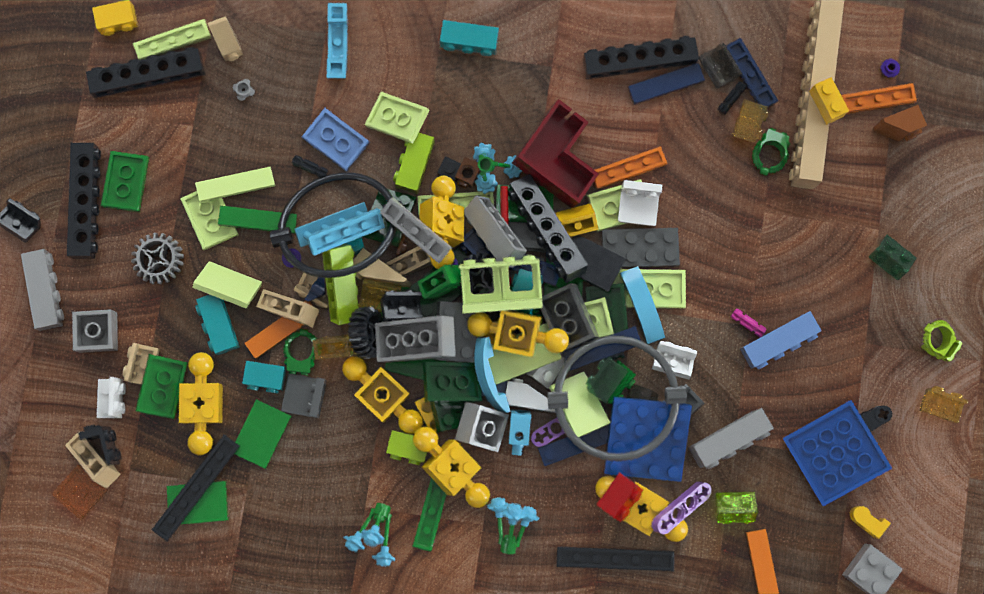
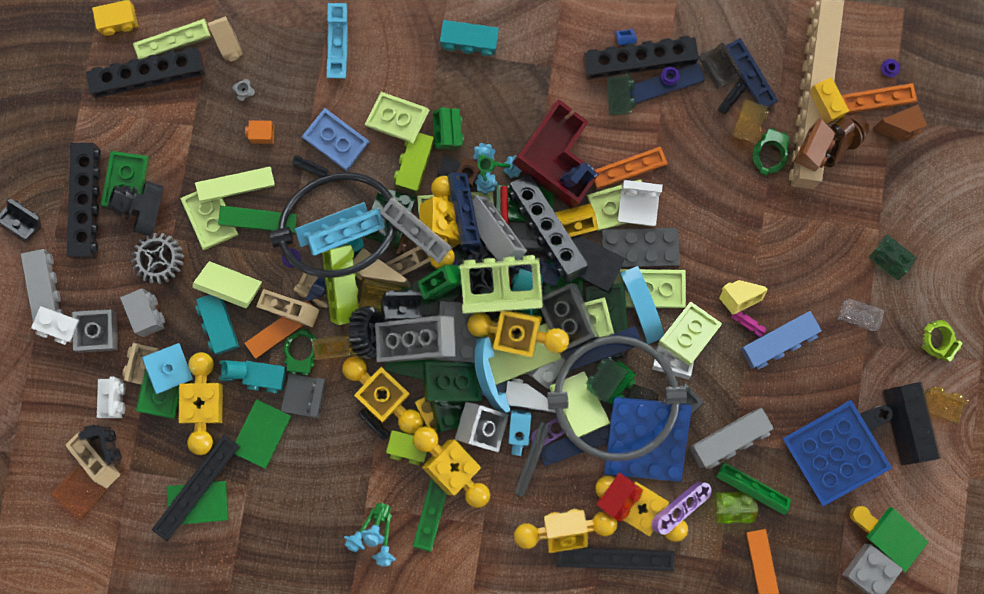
(54, 324): none -> white bracket
(143, 205): none -> black beam
(143, 312): none -> light grey brick
(167, 368): none -> medium azure plate
(232, 370): none -> teal piece
(260, 132): none -> orange brick
(374, 424): none -> black axle
(447, 128): none -> green brick
(464, 209): none -> dark blue plate
(513, 513): medium azure plant -> none
(532, 459): none -> dark grey axle
(565, 530): none -> yellow brick
(582, 174): none -> dark blue bracket
(620, 95): none -> clear green bracket
(625, 37): none -> blue tile
(674, 72): none -> dark purple plate
(690, 333): none -> yellowish green tile
(741, 295): none -> light yellow slope
(753, 488): none -> green tile
(815, 145): none -> slope
(849, 134): none -> reddish brown beam
(860, 314): none -> clear brick
(897, 539): none -> green tile
(912, 424): none -> black slope

